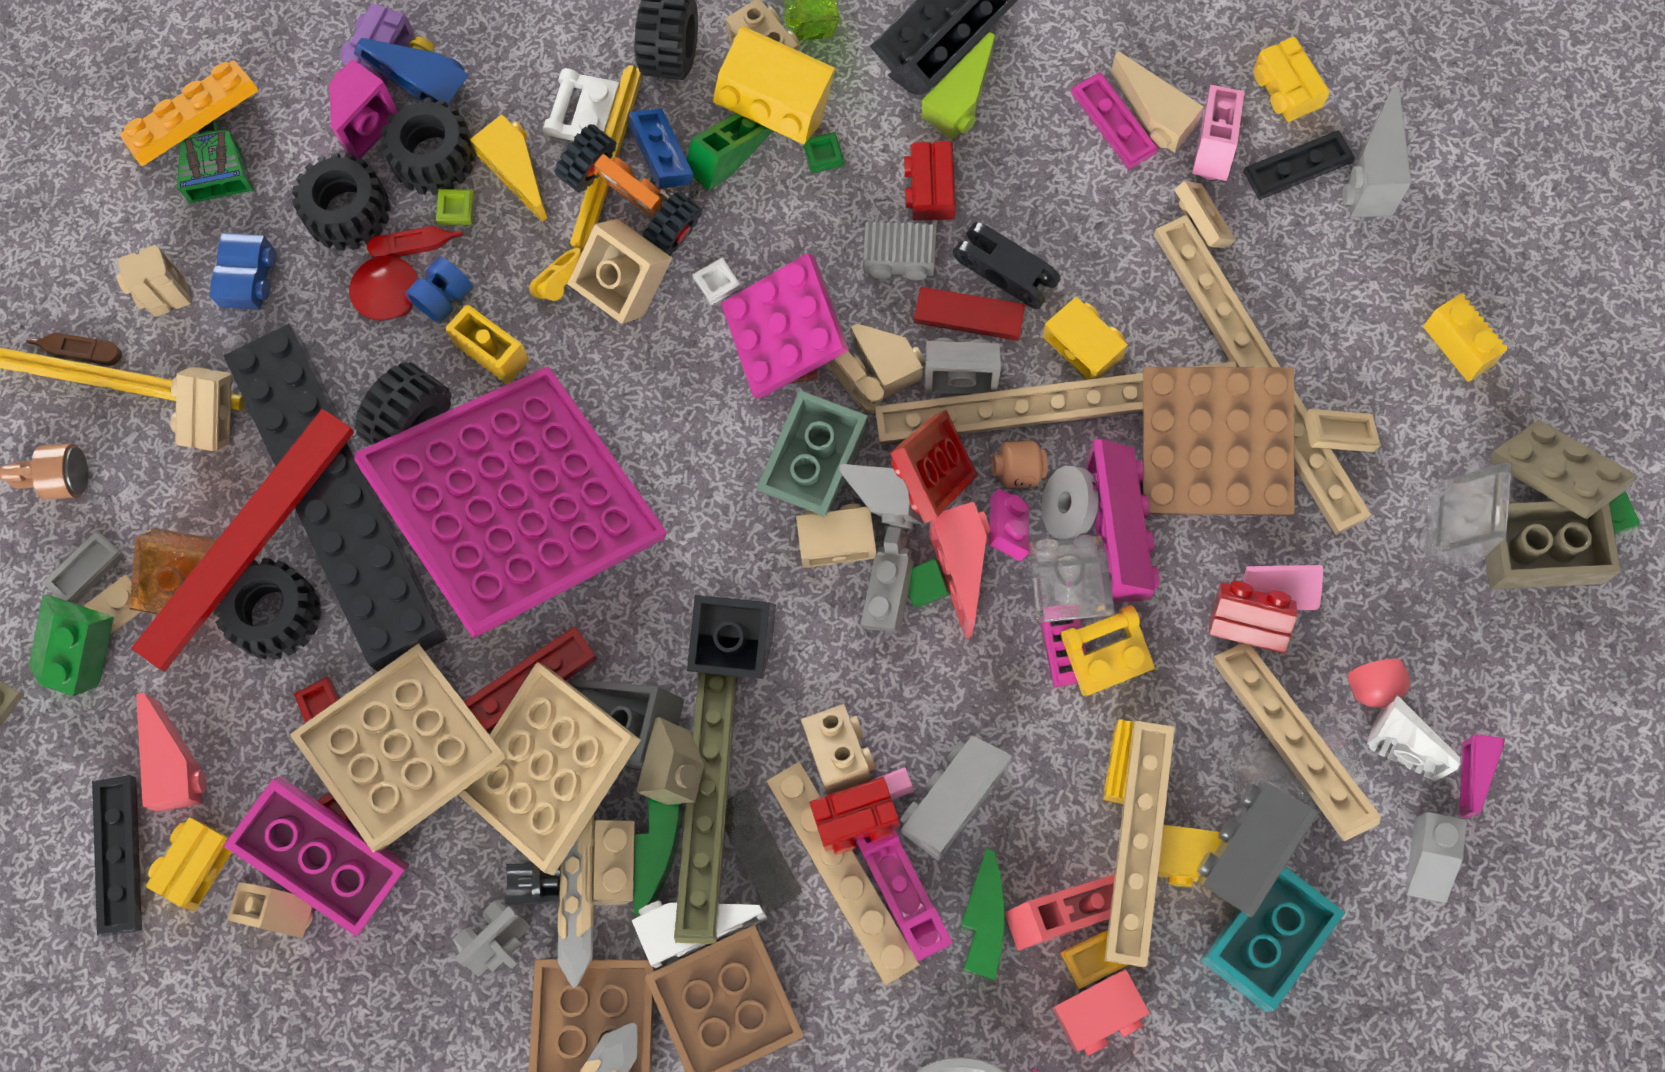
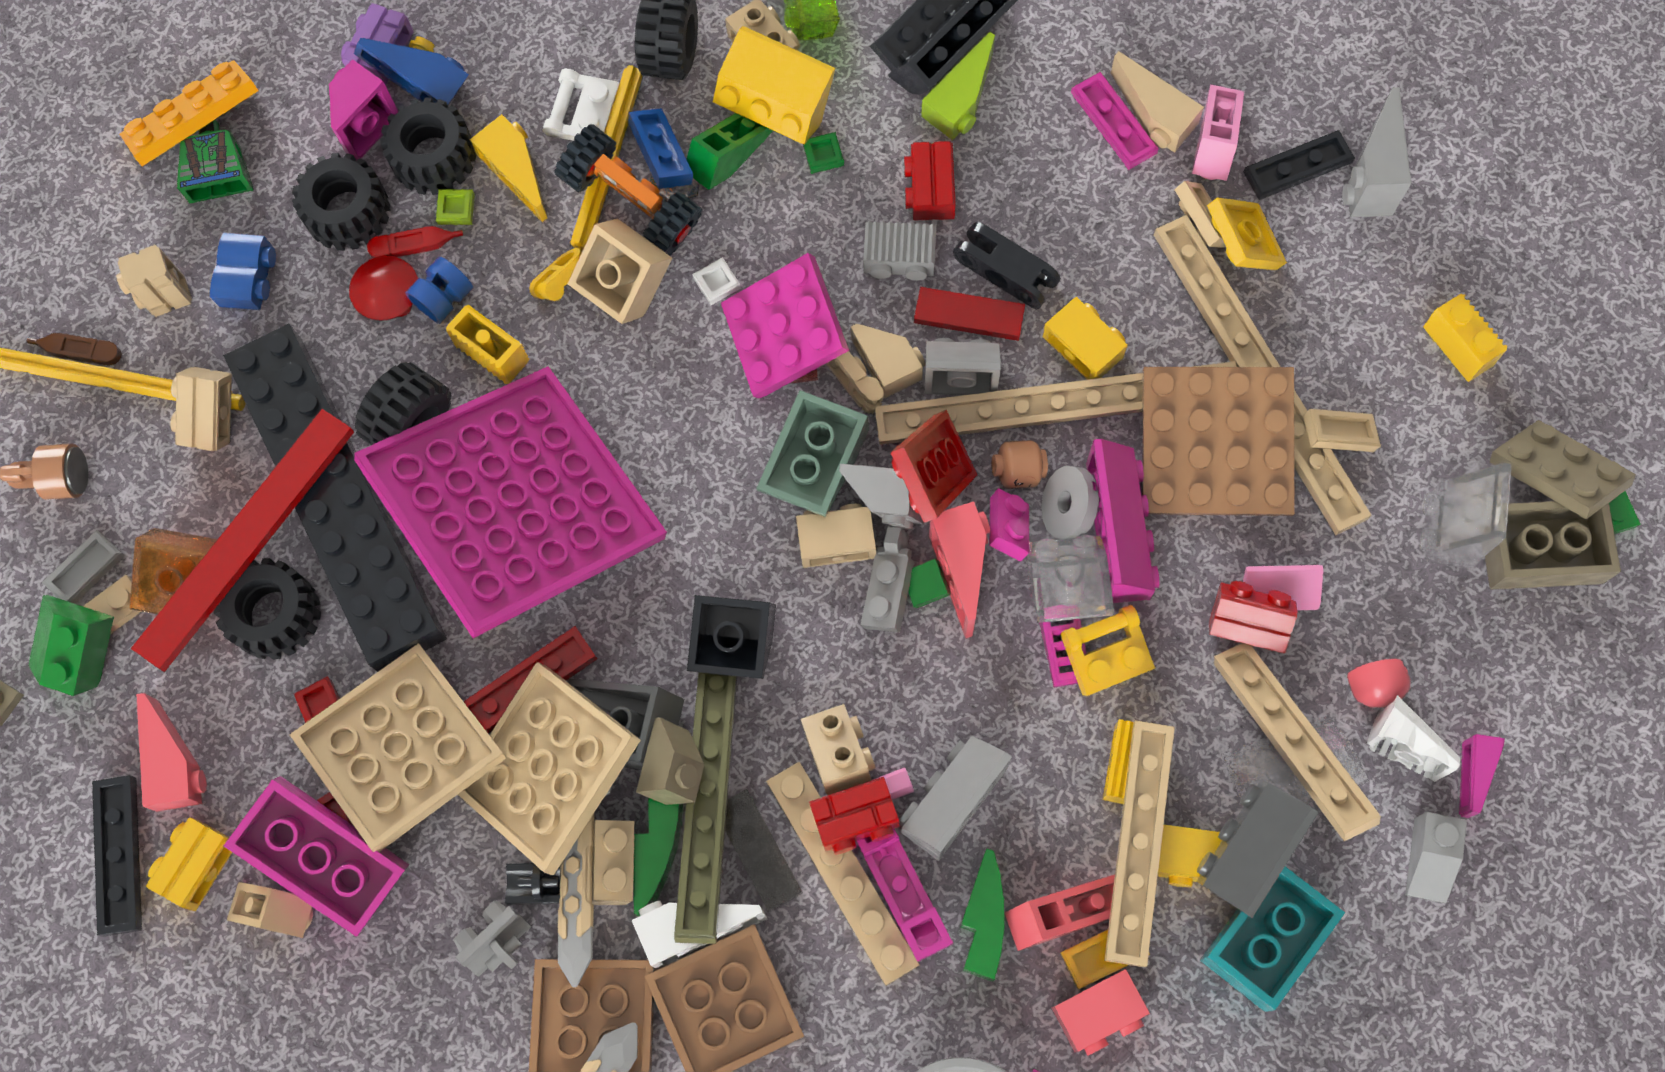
(1246, 234): none -> yellow plate
(1290, 79): yellow brick -> none

